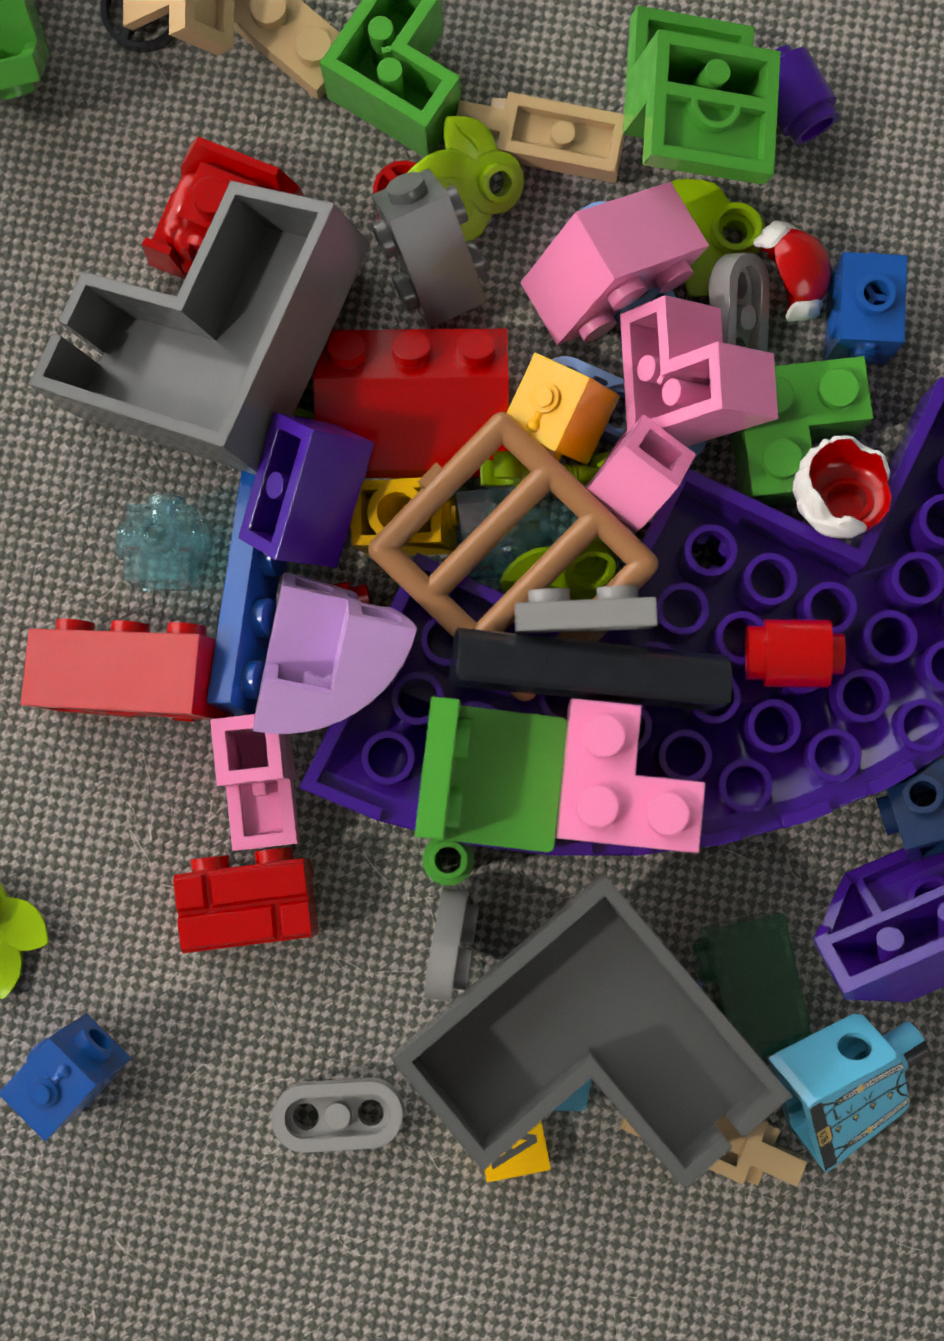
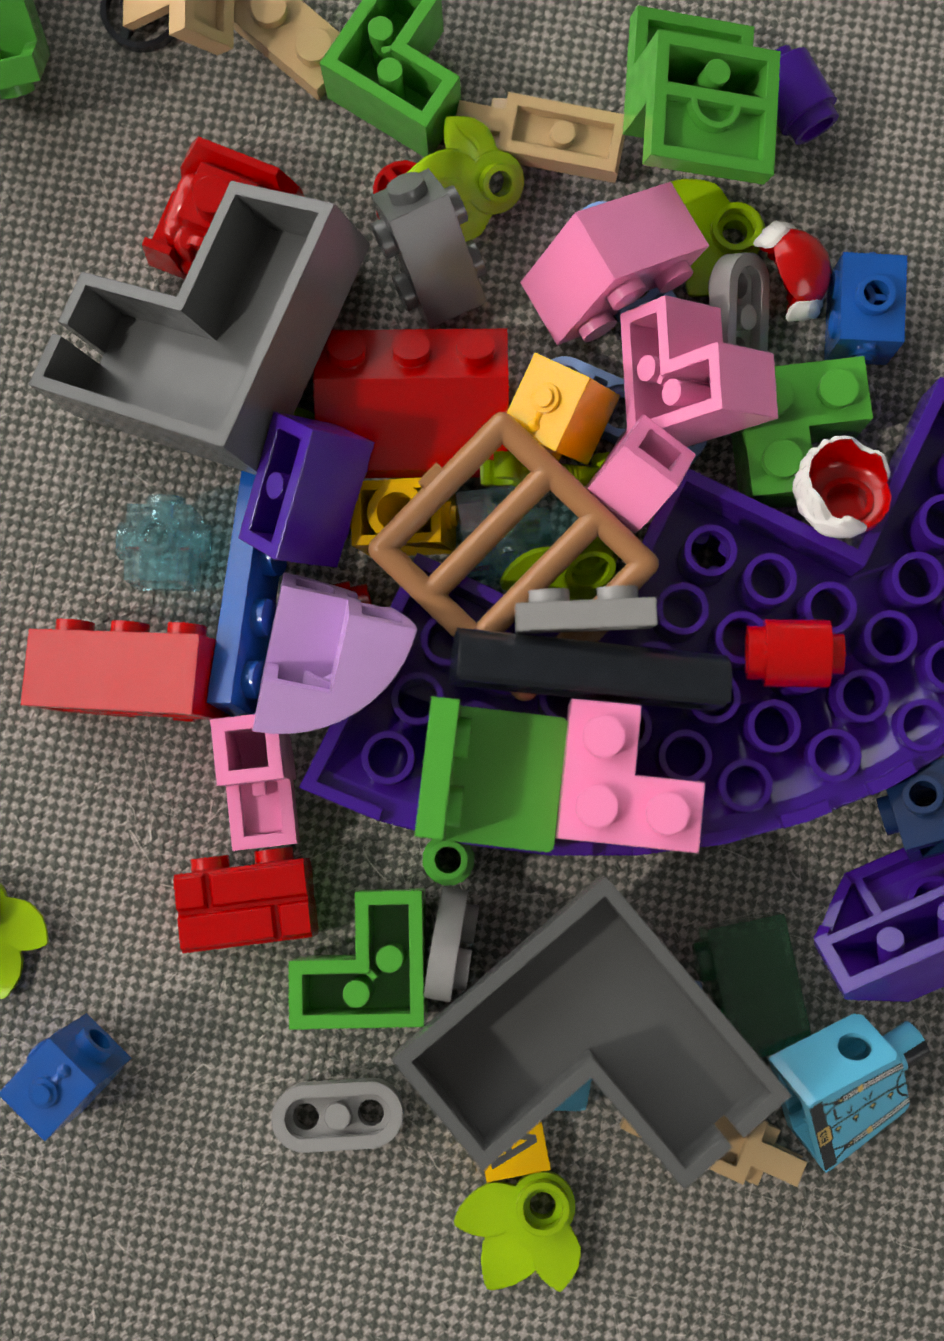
(377, 984): none -> bright green brick
(518, 1237): none -> lime plate

